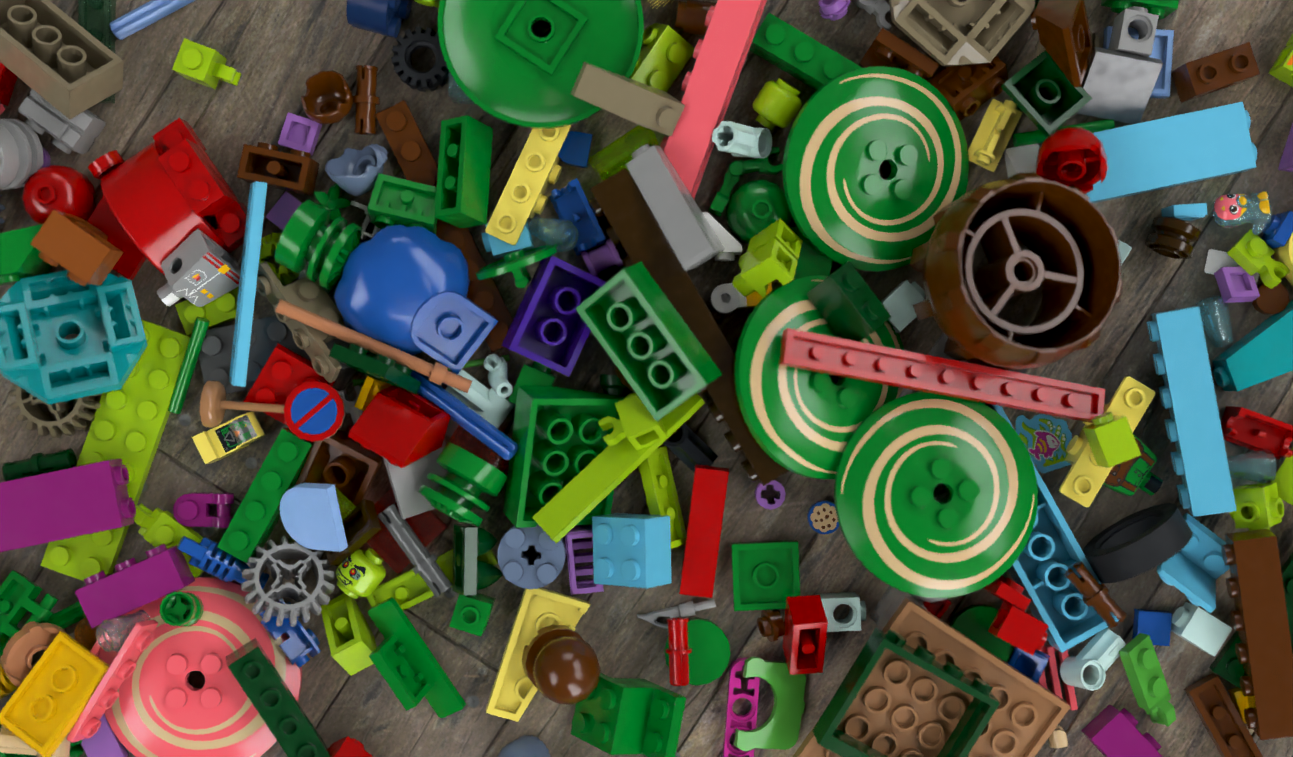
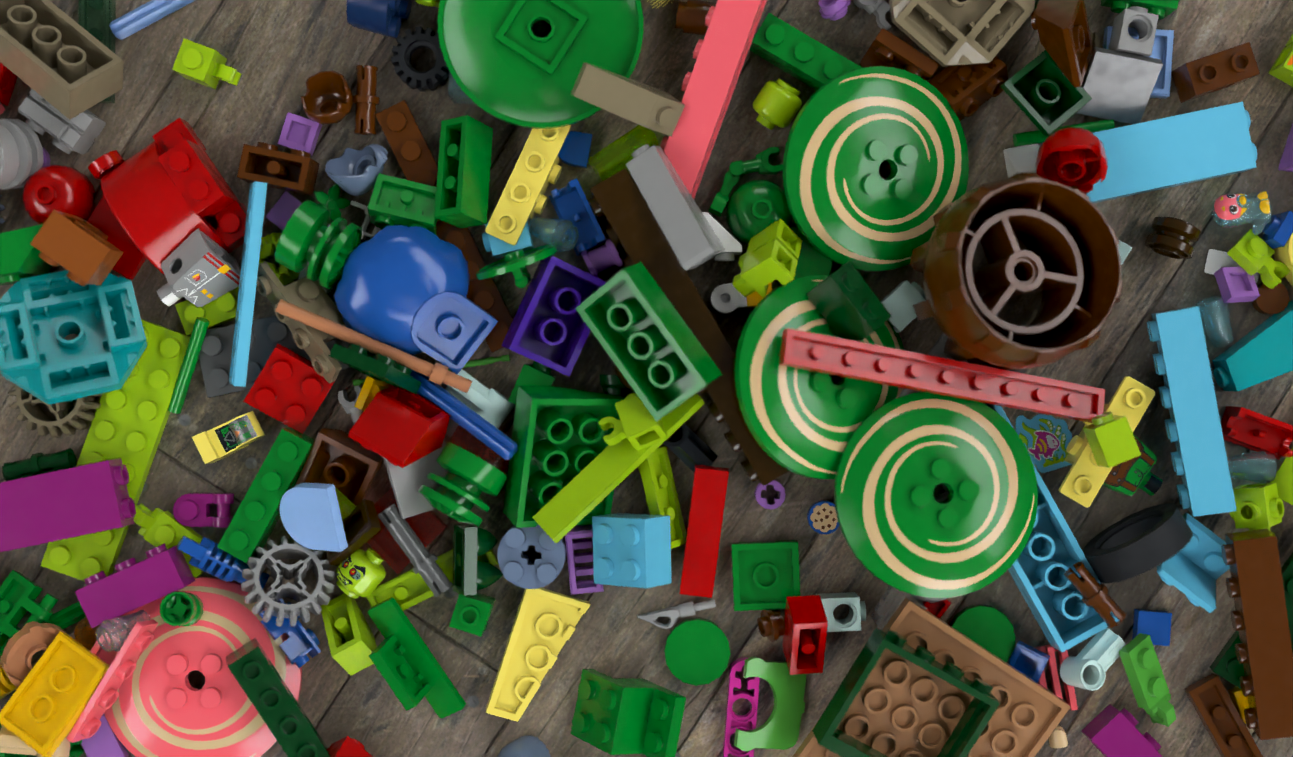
(310, 411): piece -> none
(498, 375): light aqua arm -> none
(561, 665): reddish brown tile -> none
(661, 57): lime bracket -> none
(678, 651): red axle -> none
(742, 140): light aqua piece -> none
(994, 134): light yellow hinge -> none
(1009, 592): red plate -> none
(1019, 629): red brick -> none
(1186, 211): medium azure tile -> none
(1199, 628): light aqua brick -> none

